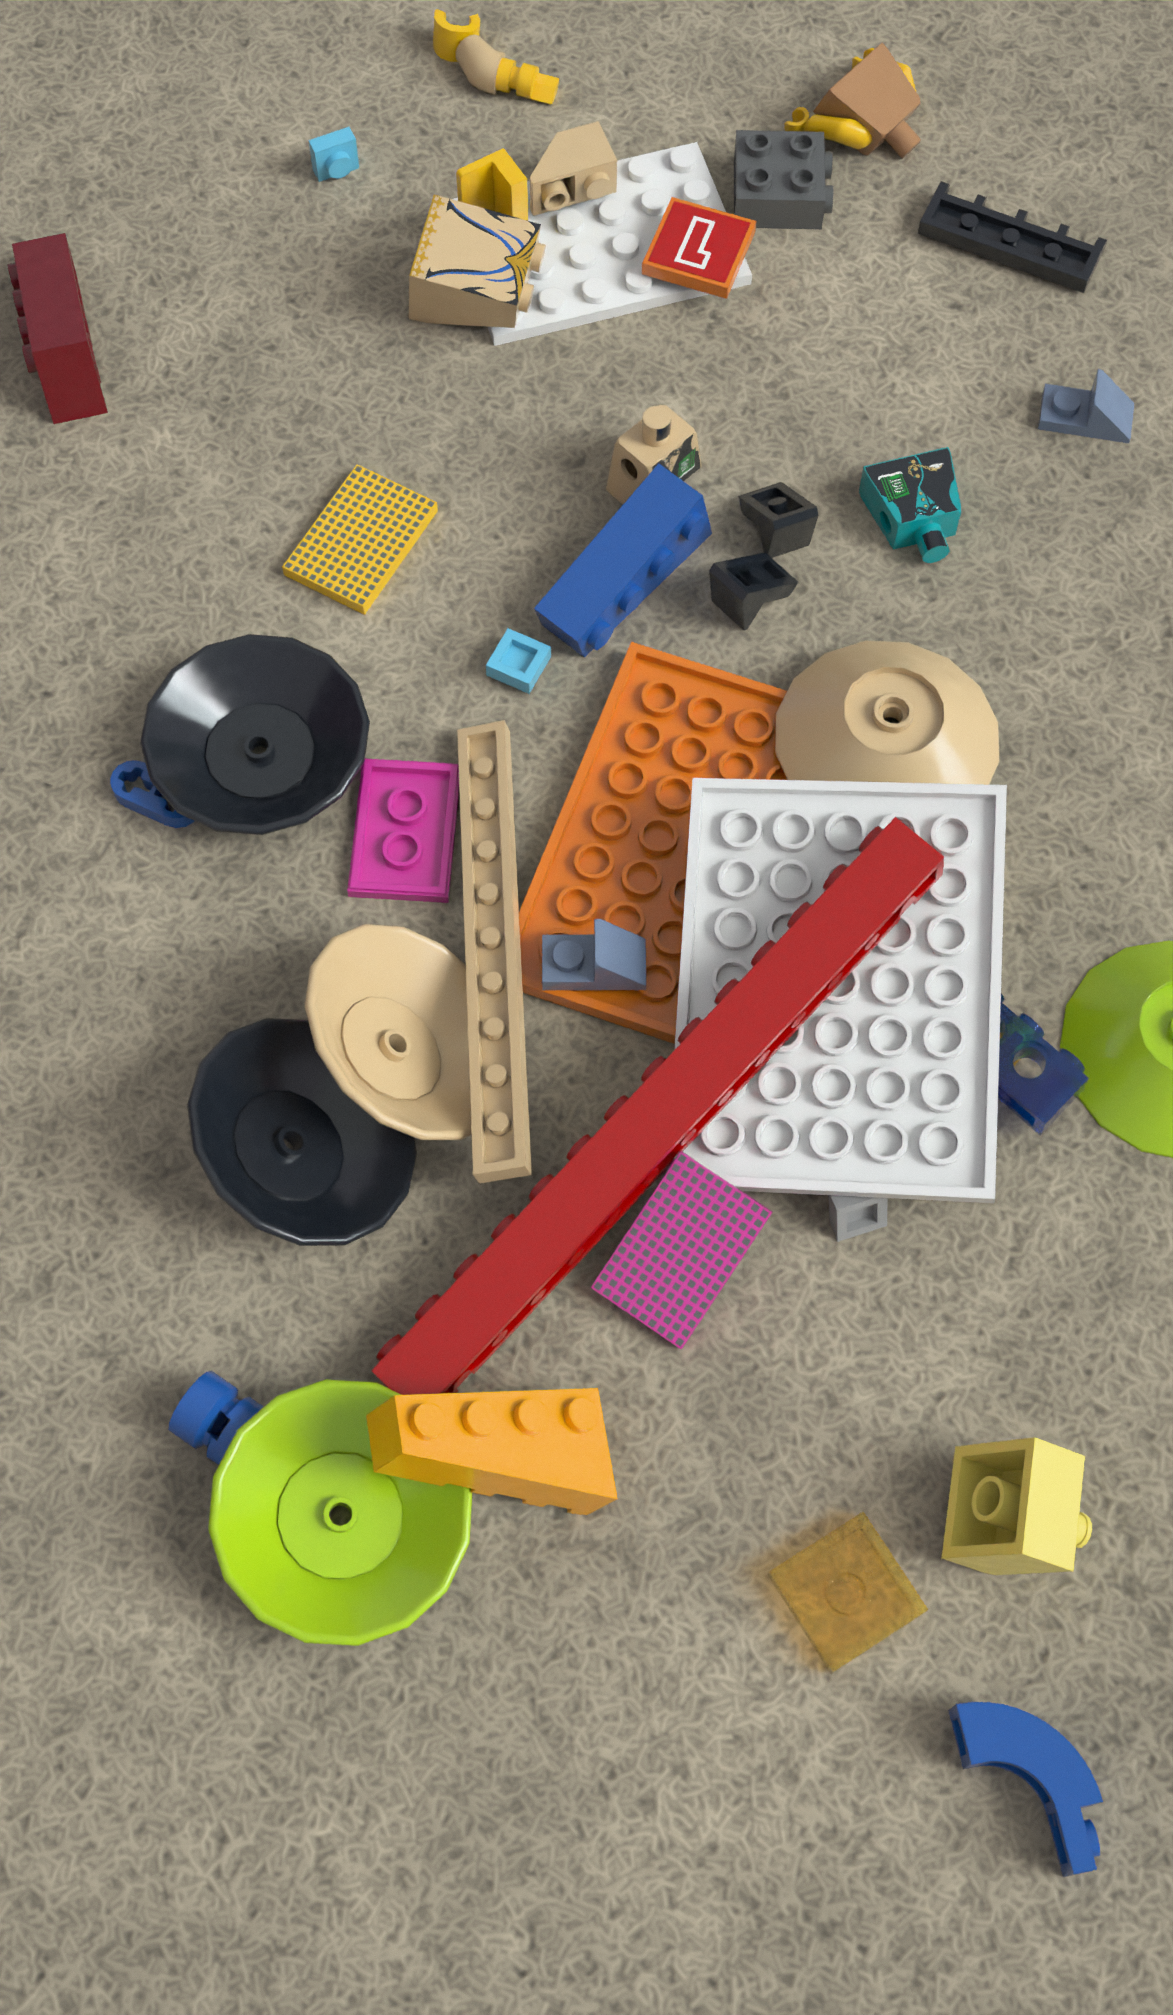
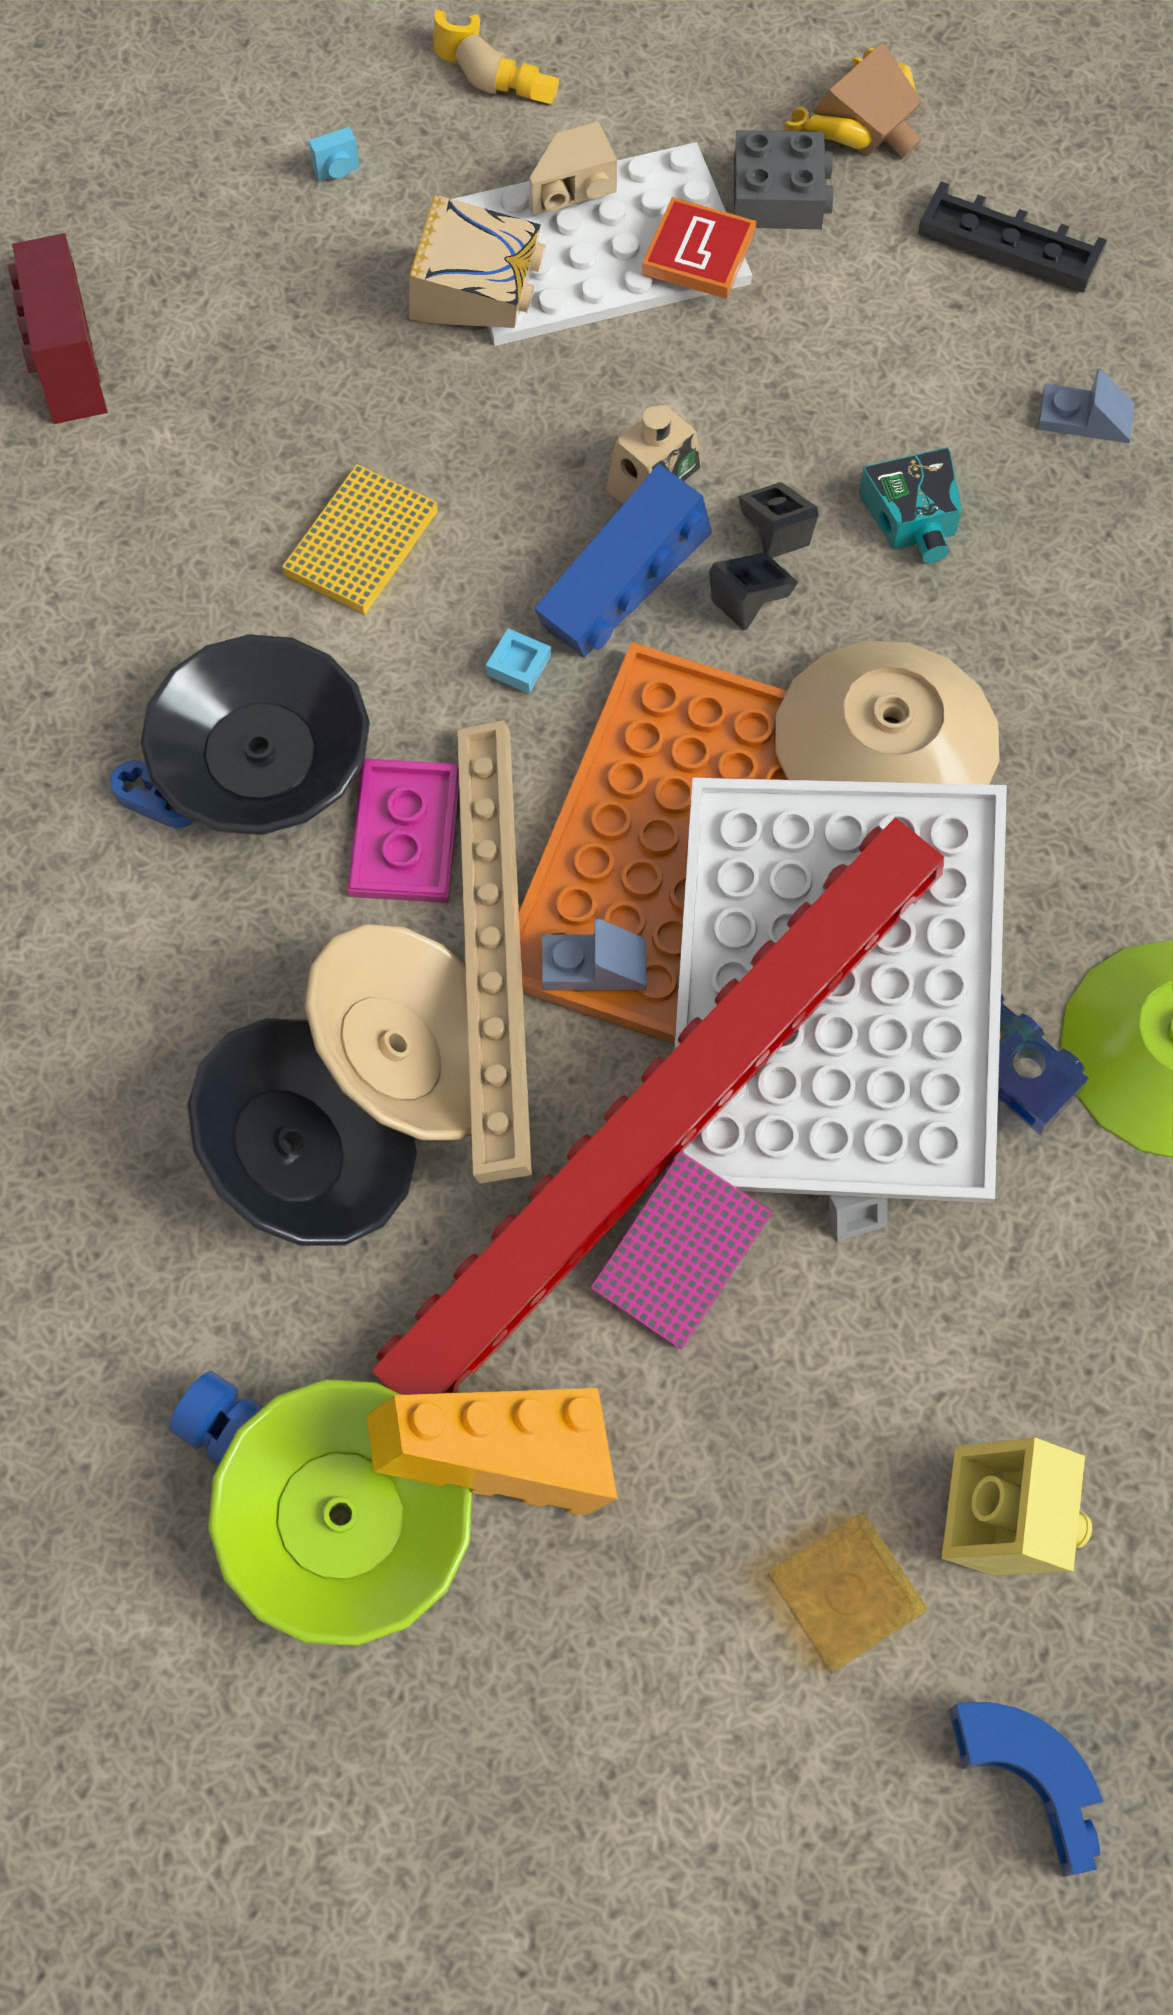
(494, 185): yellow panel -> none

